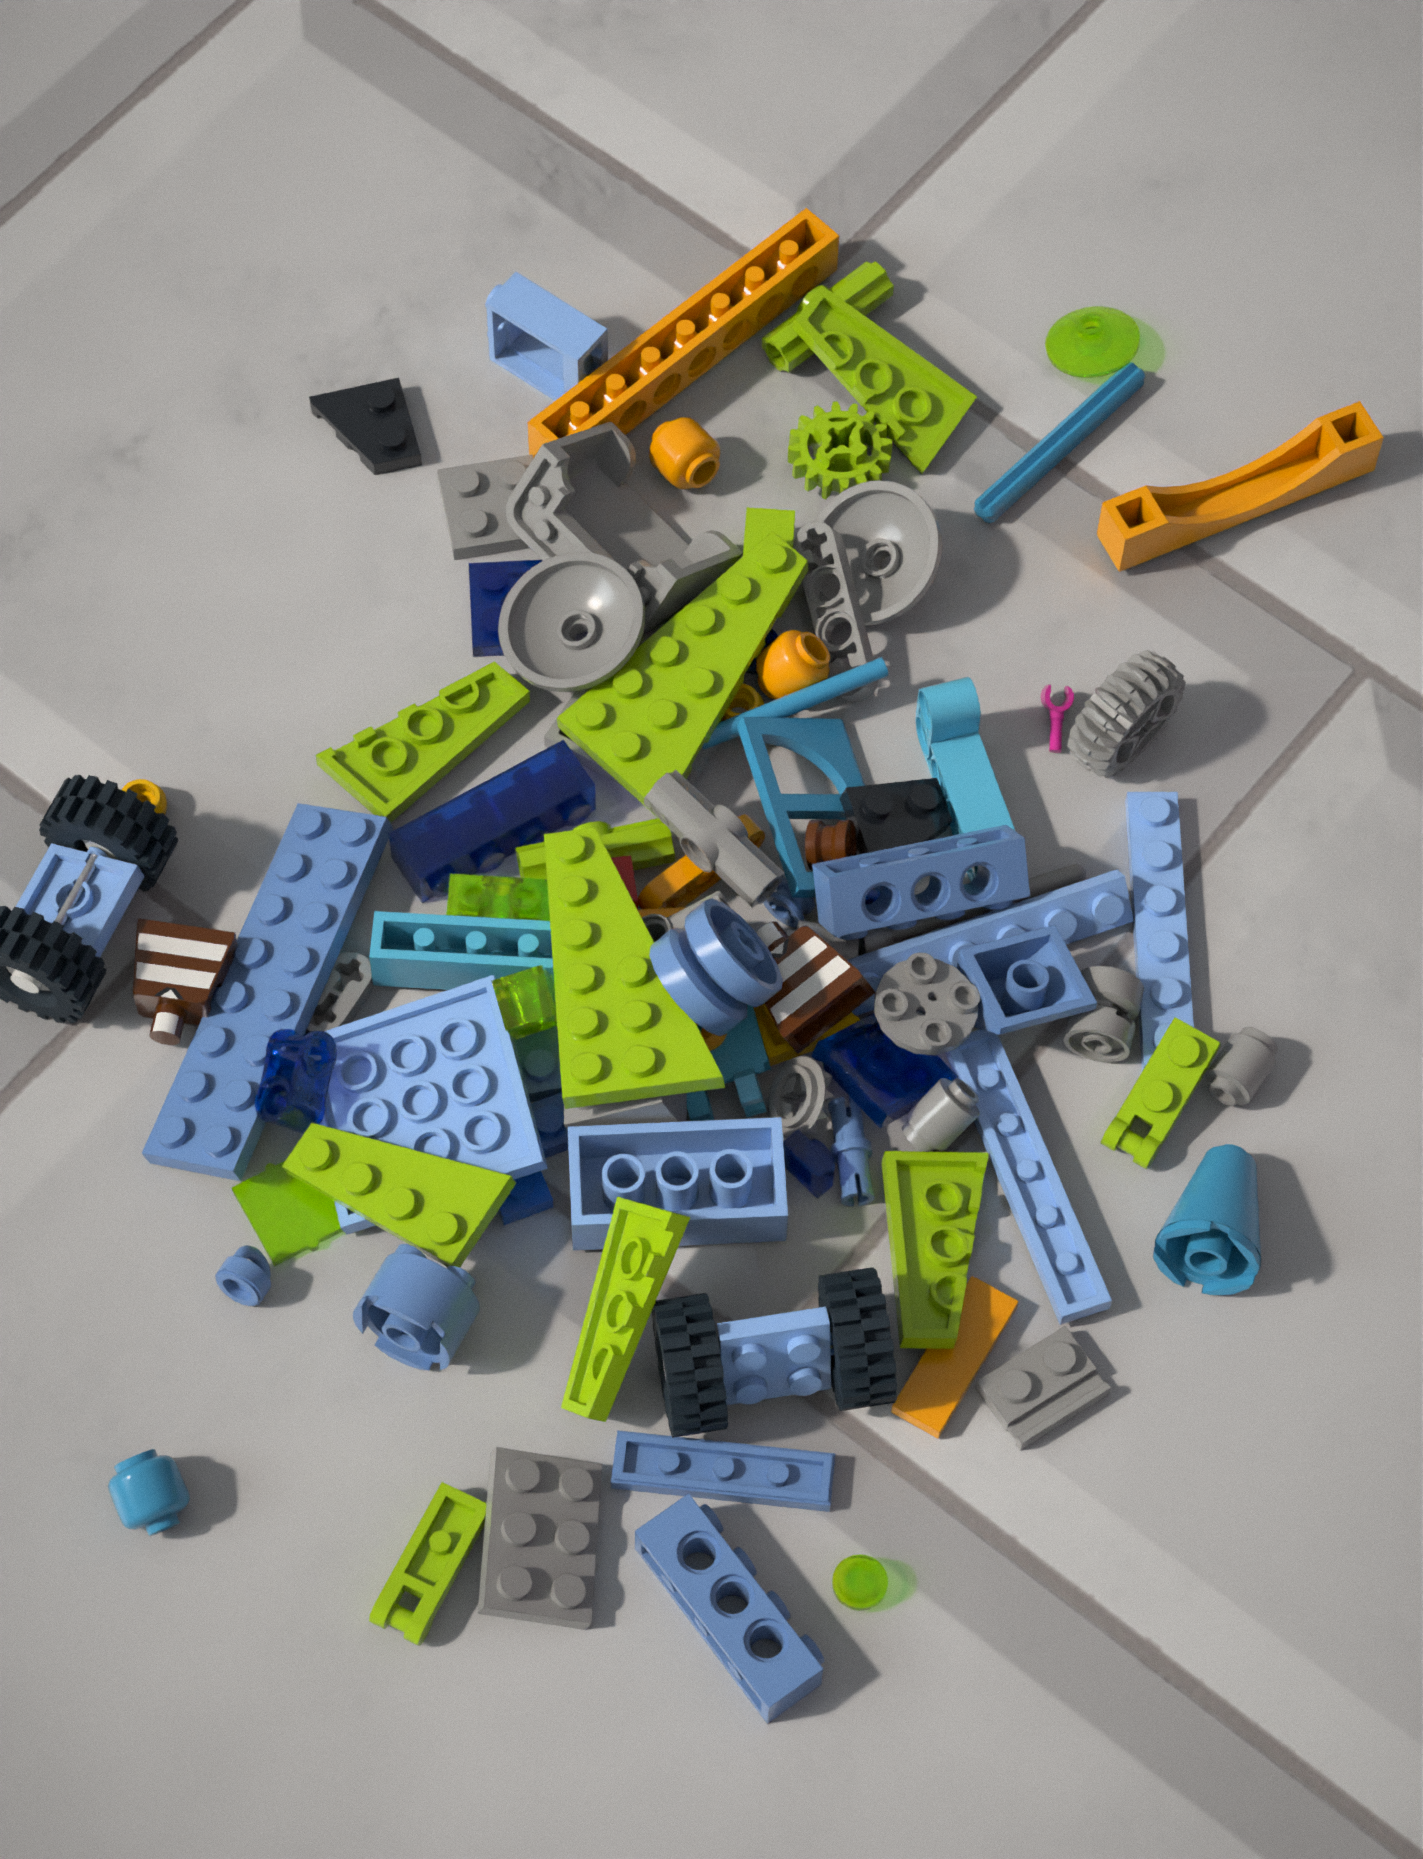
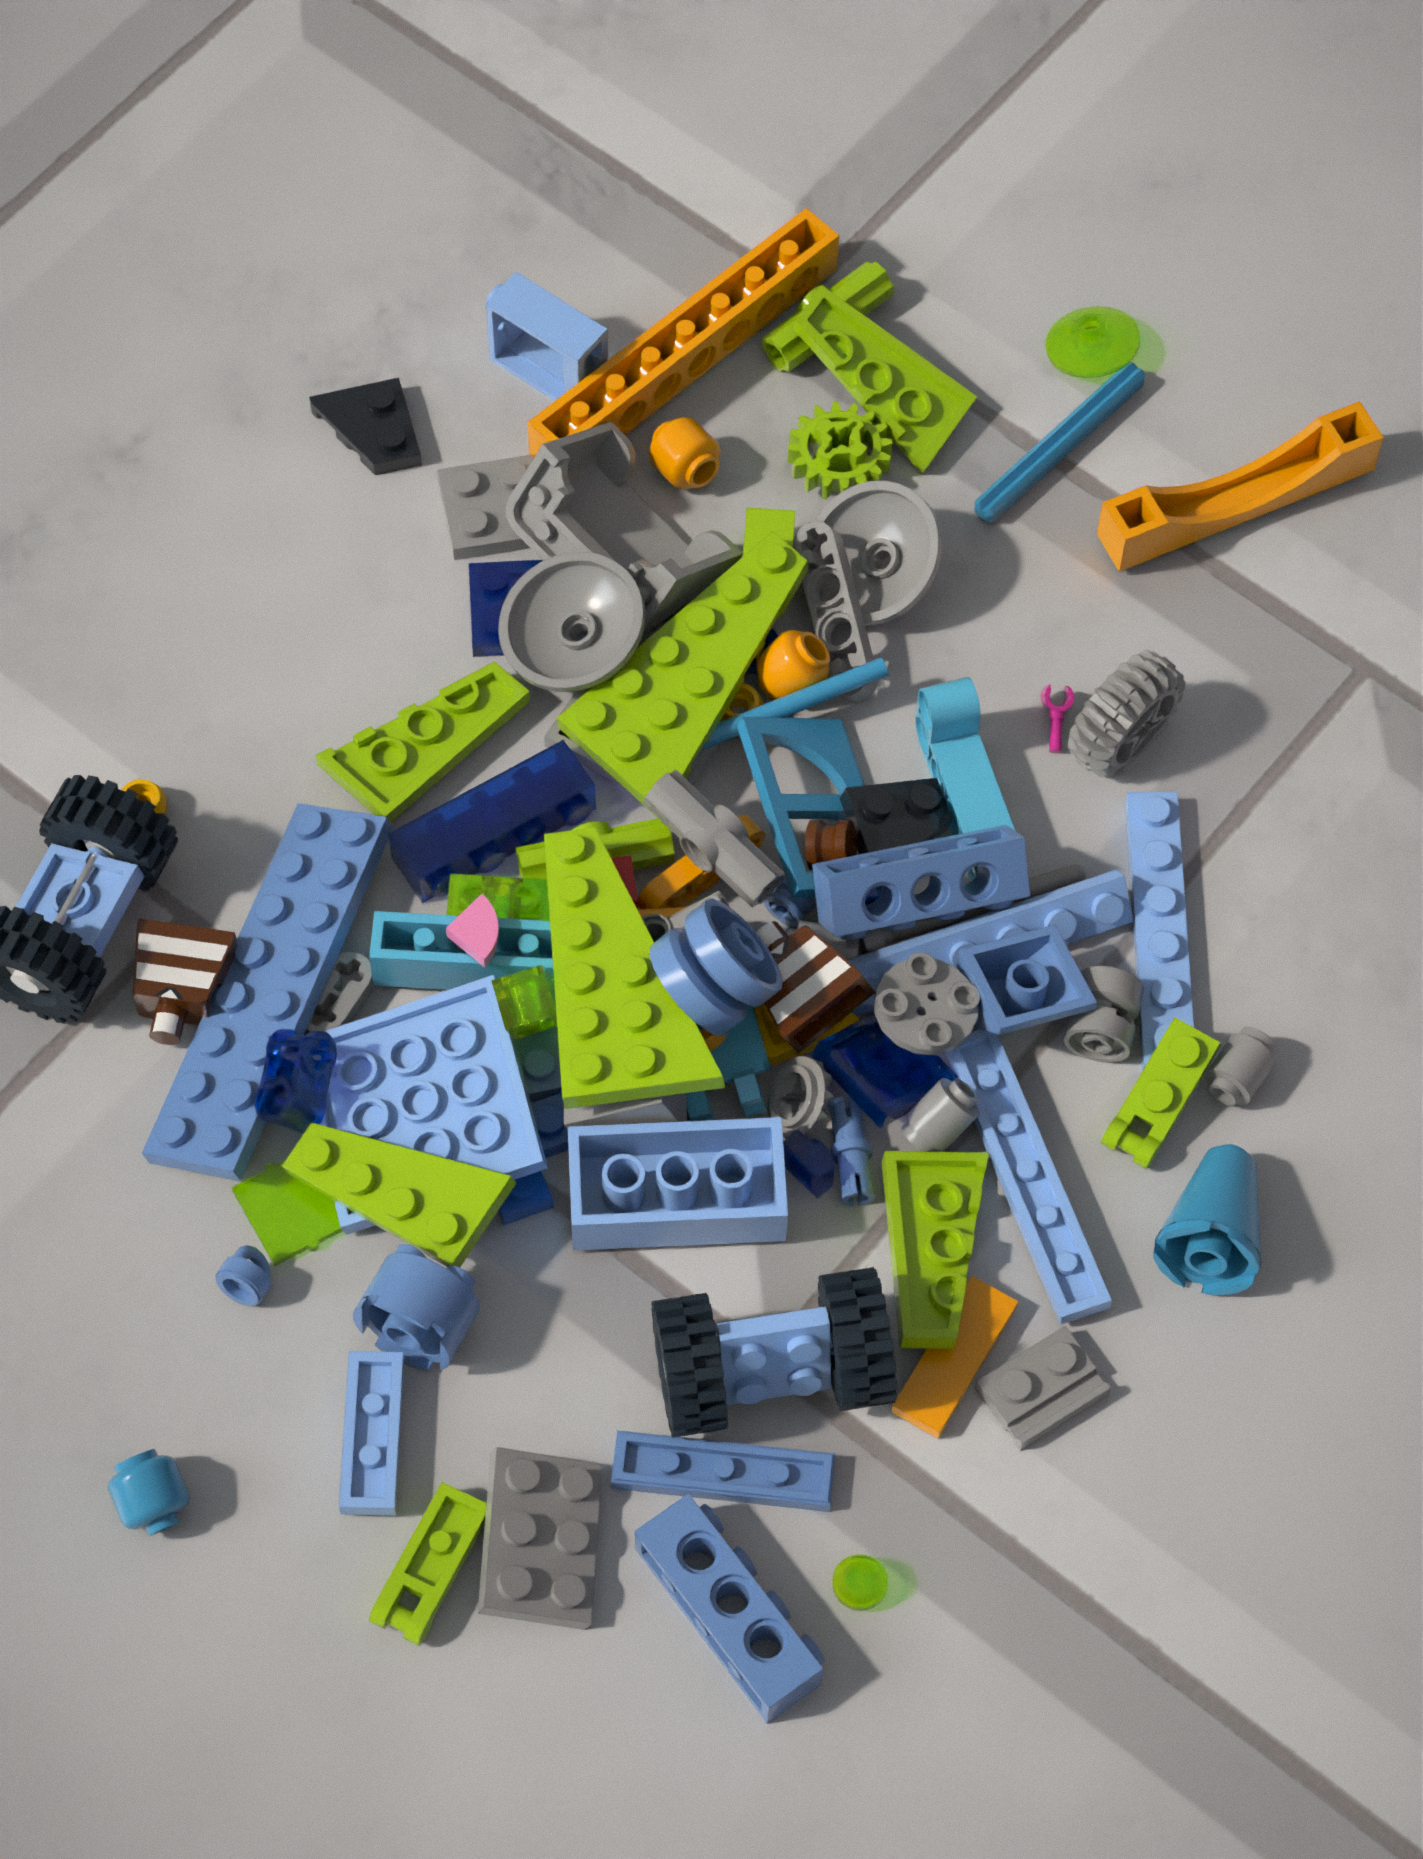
(371, 1433): none -> light blue plate
(476, 930): none -> bright pink tile
(624, 1292): lime wing -> none

